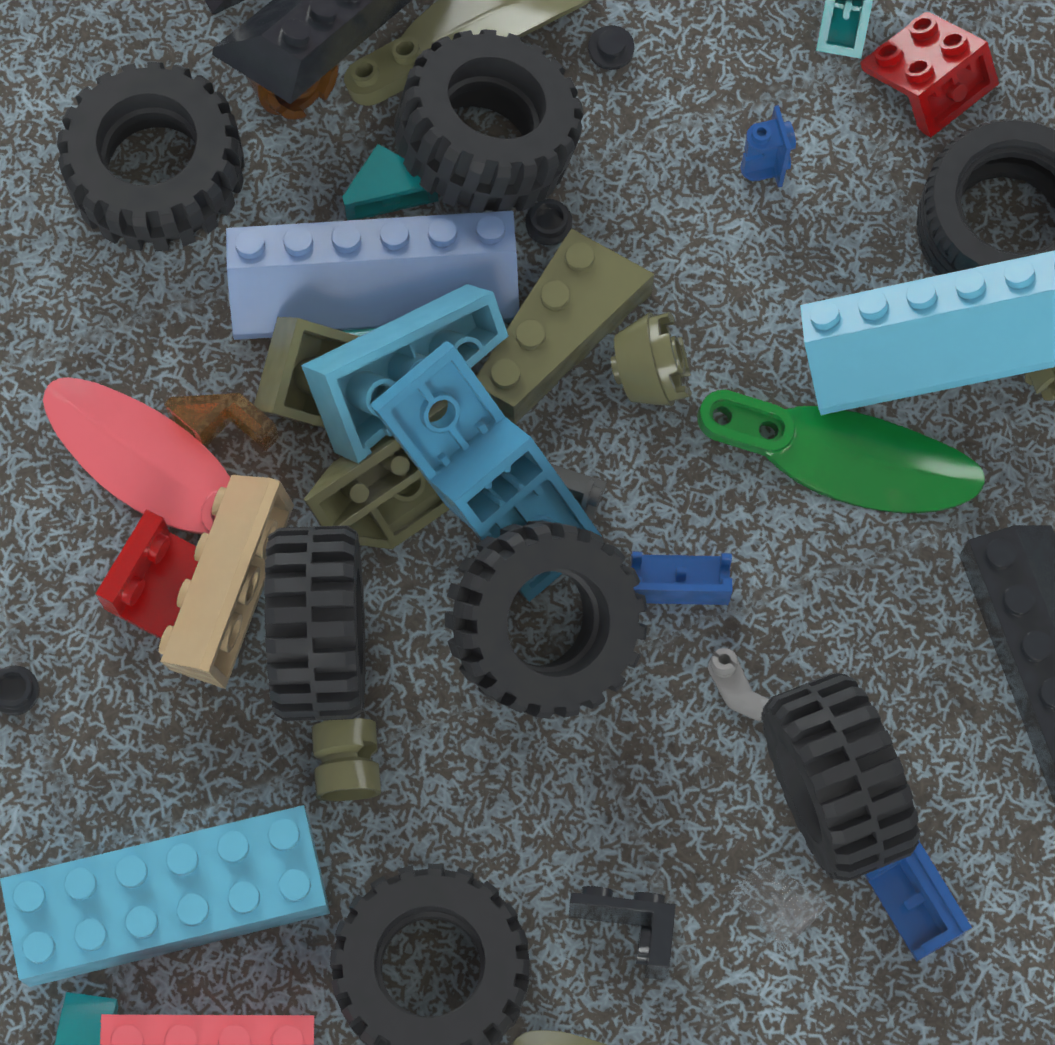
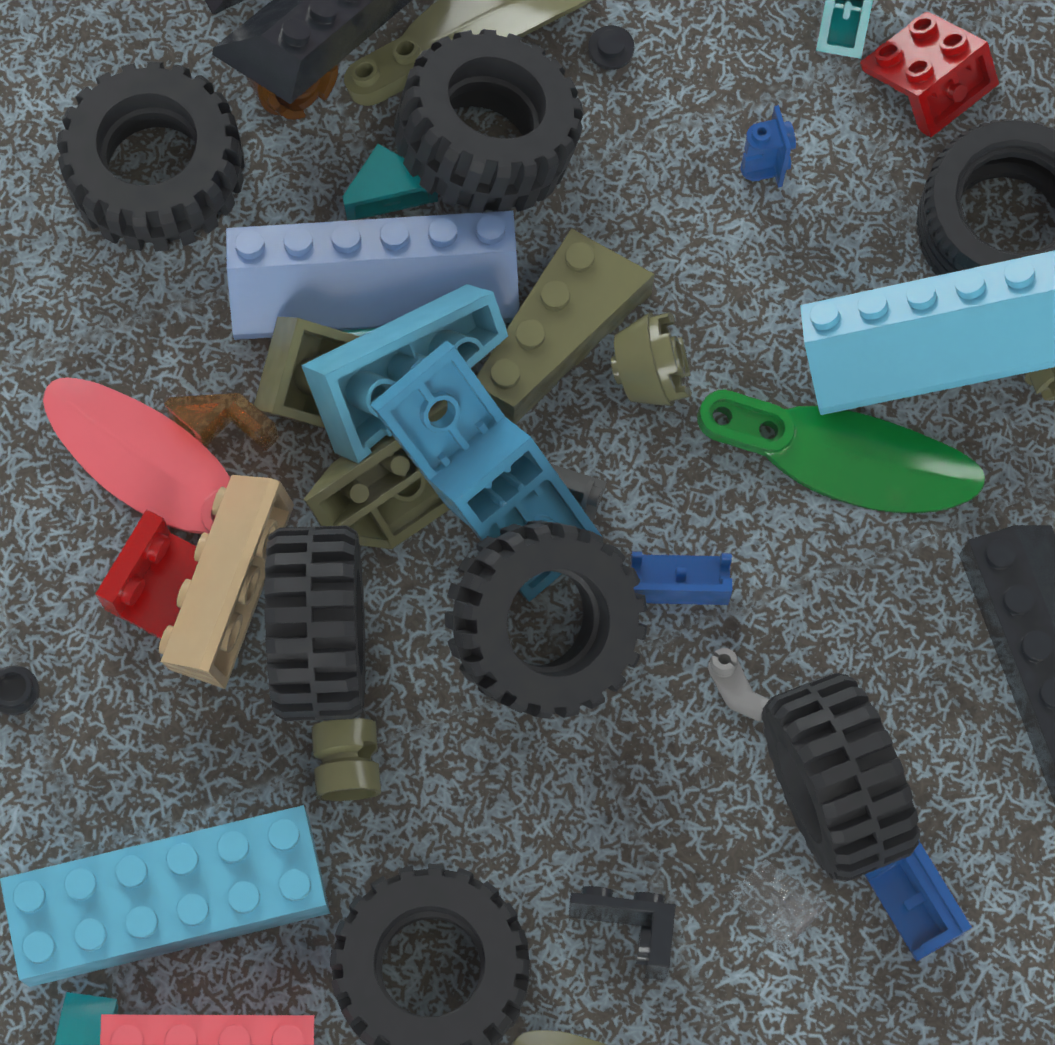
(548, 222): black plate -> none

